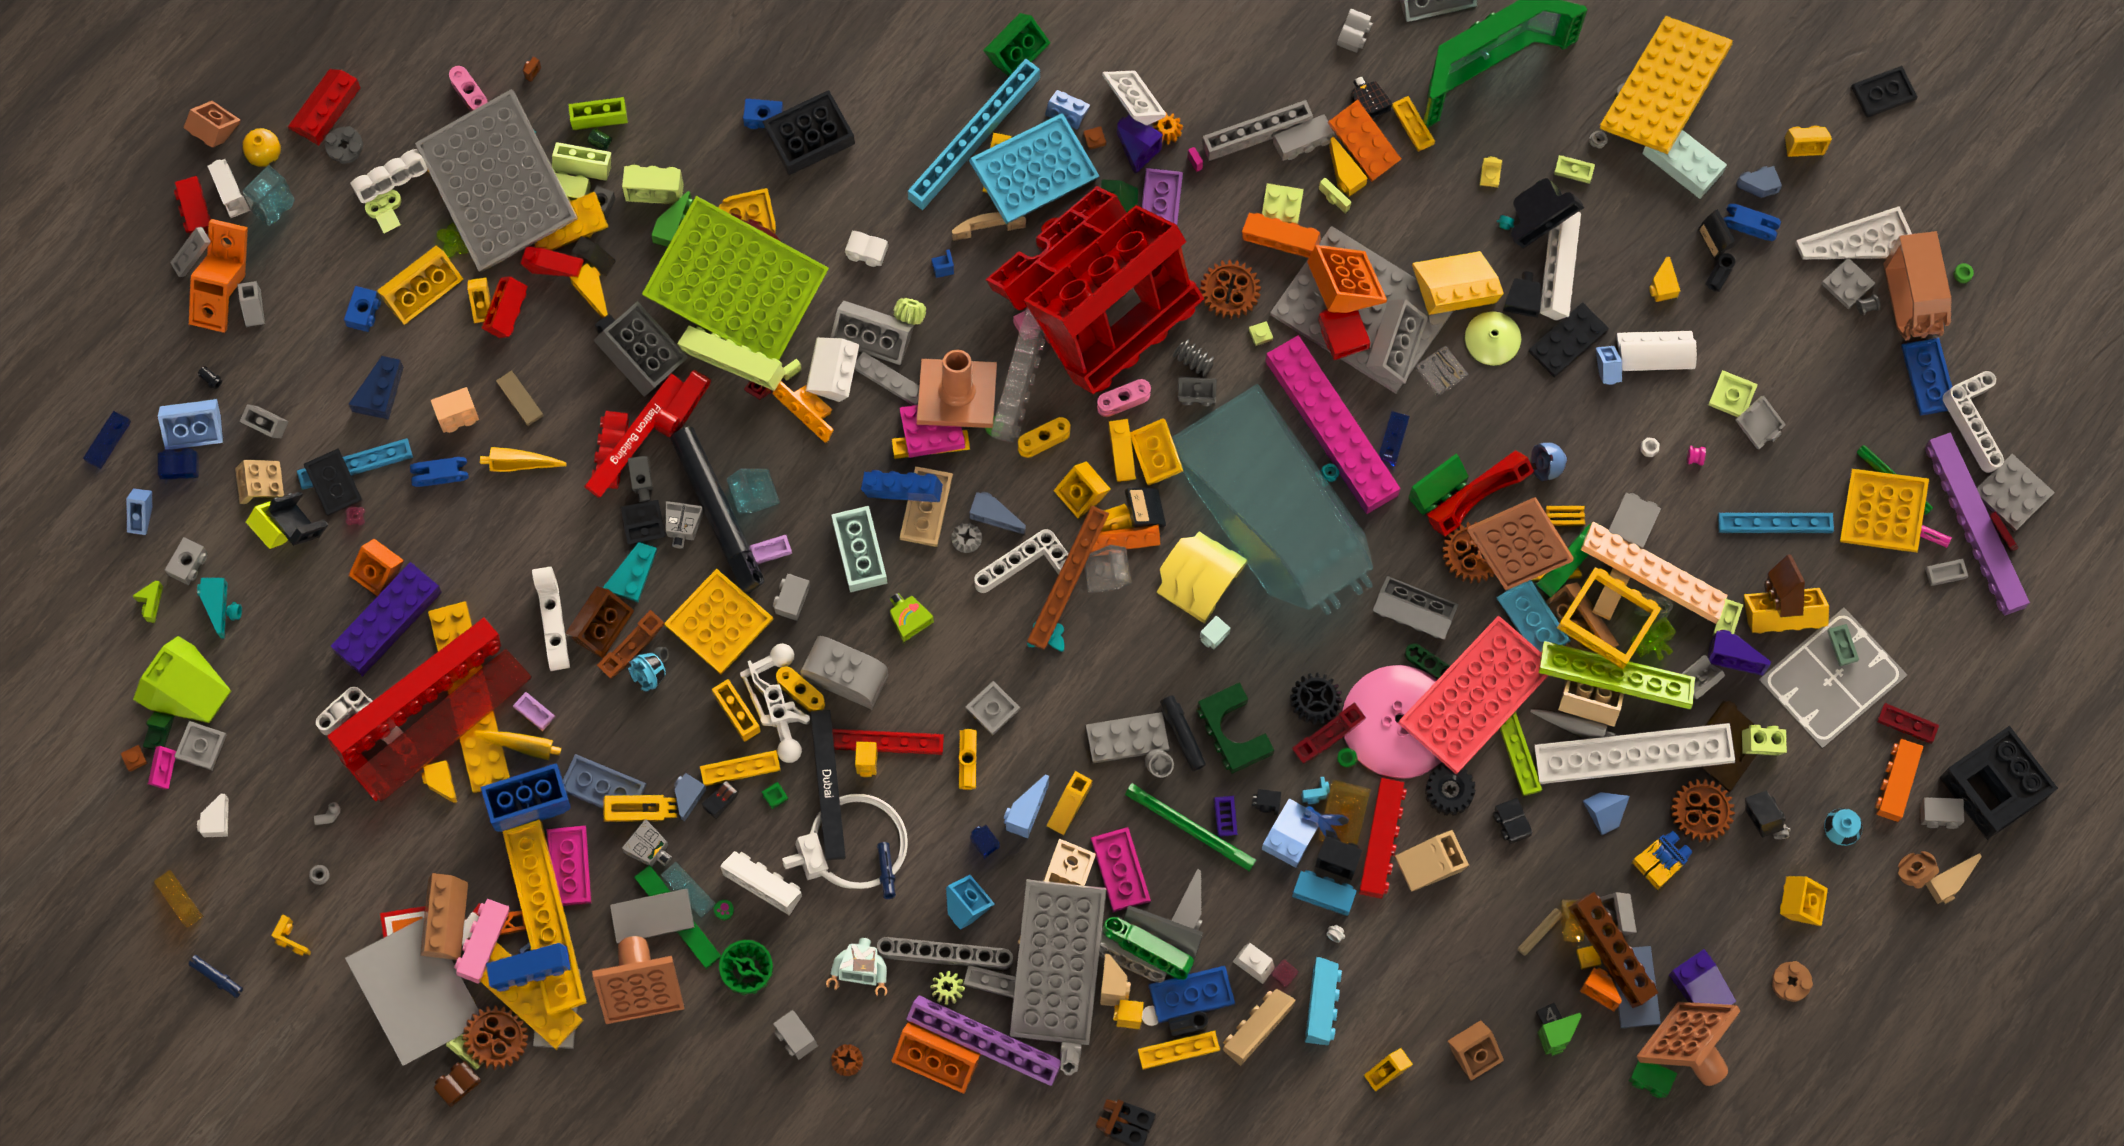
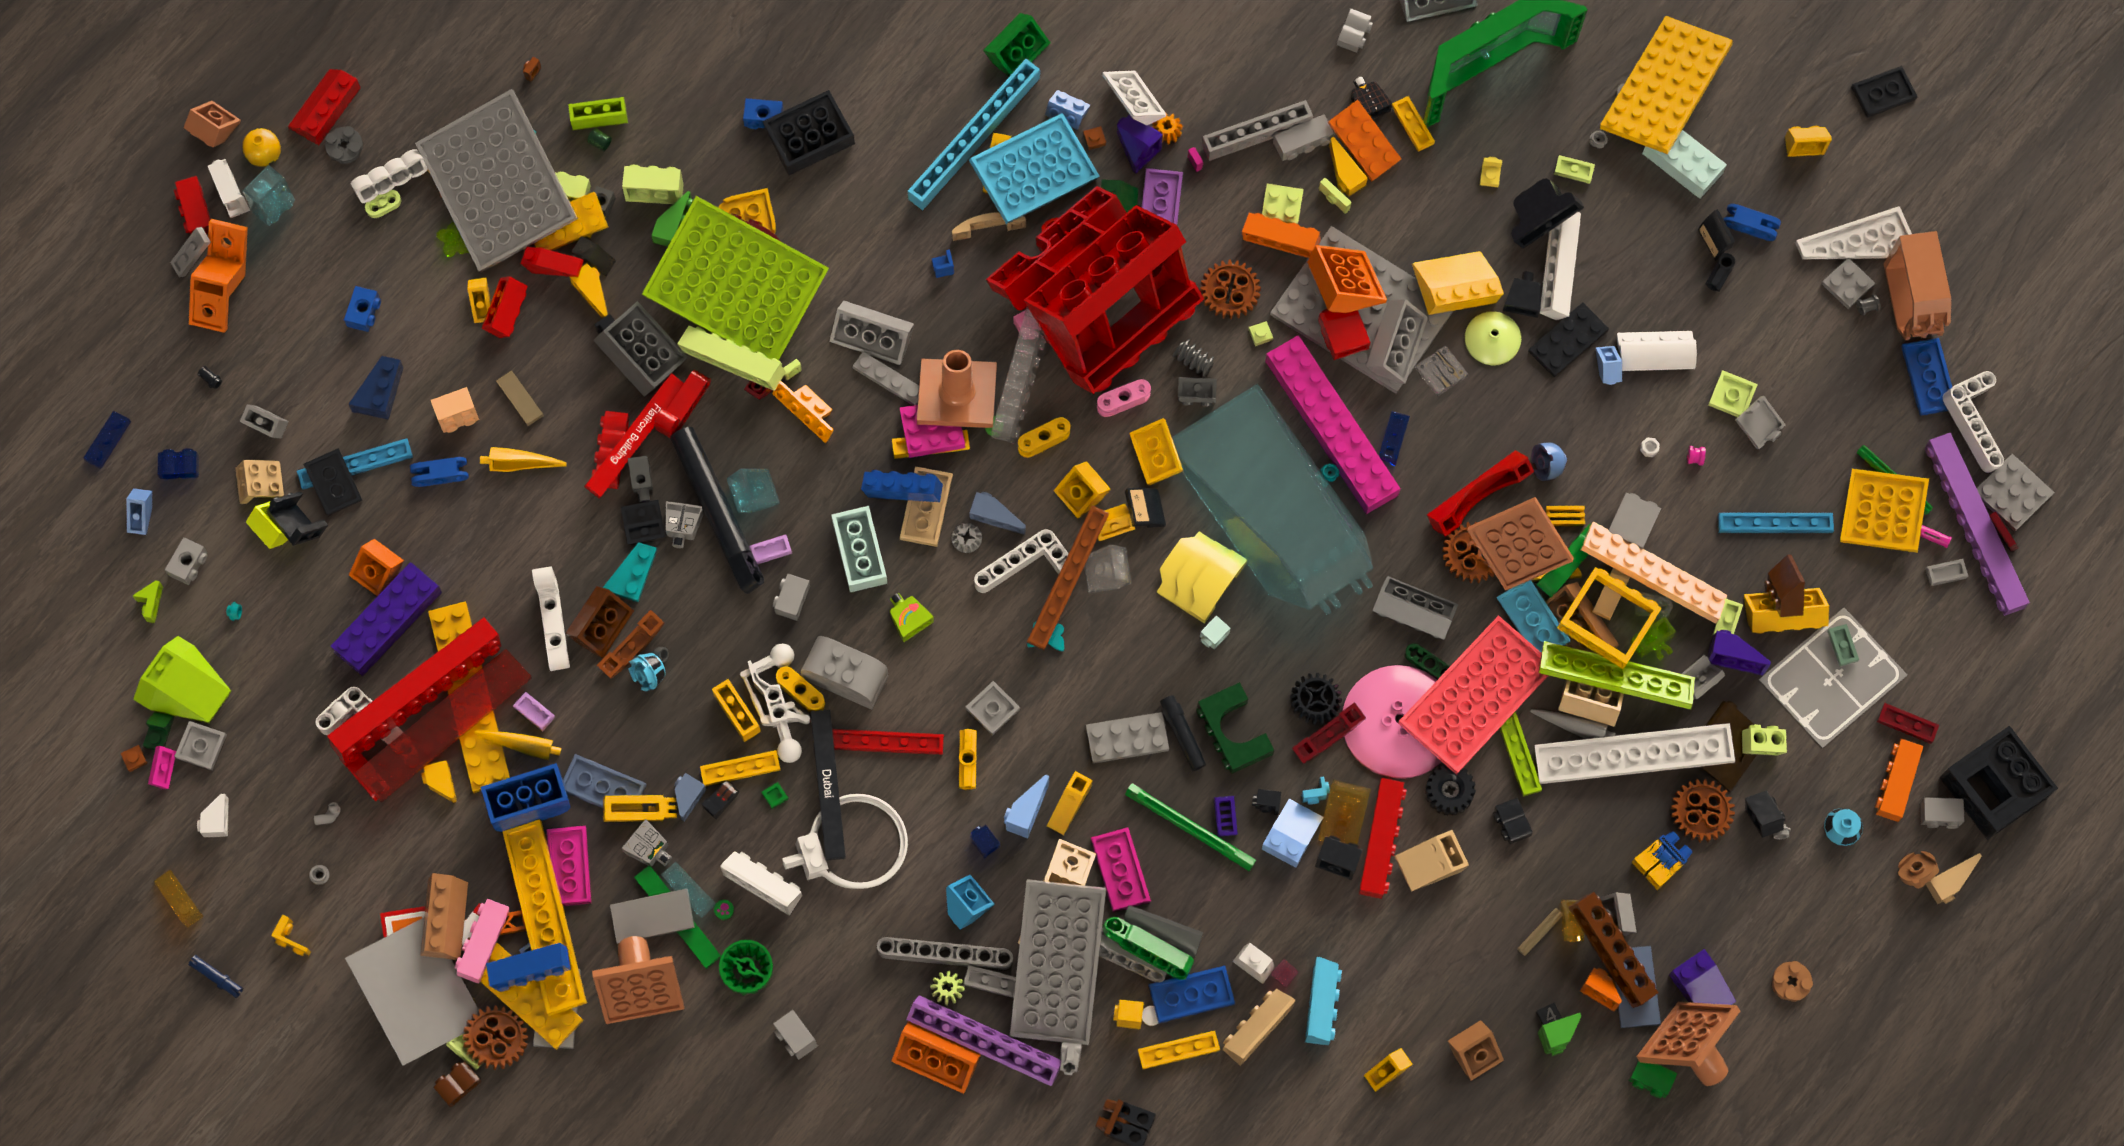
(190, 424): light blue slope -> none
(214, 597): teal slope -> none
(251, 303): light grey slope -> none
(351, 511): clear pink plate -> none
(387, 220): yellowish green tile -> none
(420, 284): yellow slope -> none
(462, 83): bright pink piece -> none
(581, 161): yellowish green brick -> none
(718, 621): yellow plate -> none
(832, 368): white slope -> none
(852, 1067): dark orange gear -> none
(859, 965): light aqua torso -> none
(866, 248): white brick -> none
(866, 758): yellow brick -> none
(887, 877): dark blue pin -> none
(909, 311): yellowish green gear -> none
(1114, 983): tan slope -> none
(1122, 450): yellow slope -> none
(1129, 538): orange plate -> none
(1159, 763): light grey wheel -> none
(1185, 1024): black piece -> none
(1189, 909): light grey slope -> none
(1324, 892): dark azure brick -> none
(1325, 821): blue piece -> none
(1335, 933): white plate -> none
(1347, 757): green tile -> none
(1439, 485): green slope -> none
(1505, 222): teal plate -> none
(1588, 957): yellow plate -> none
(1606, 810): medium blue slope -> none
(1665, 283): yellow slope -> none
(1760, 183): sand blue slope -> none
(1803, 900): yellow slope -> none
(1963, 273): bright green tile -> none

